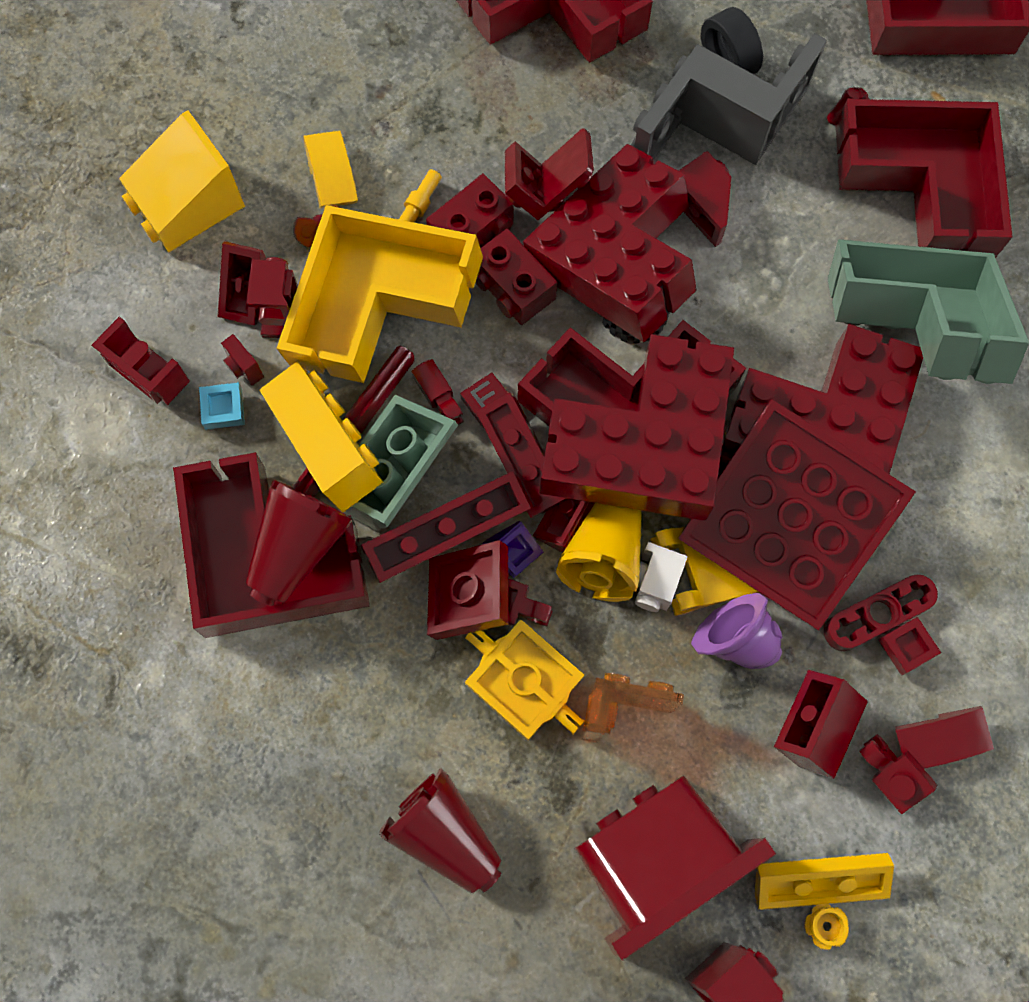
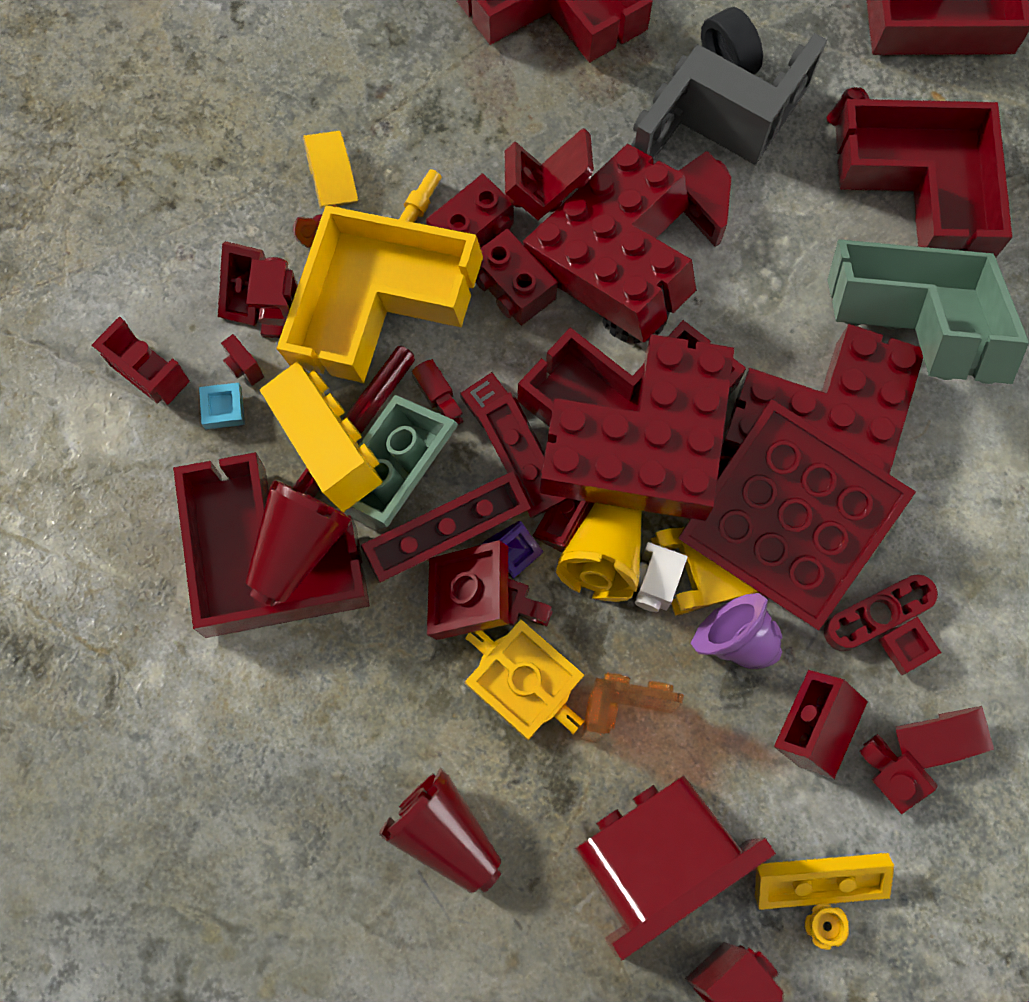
(180, 185): yellow slope -> none

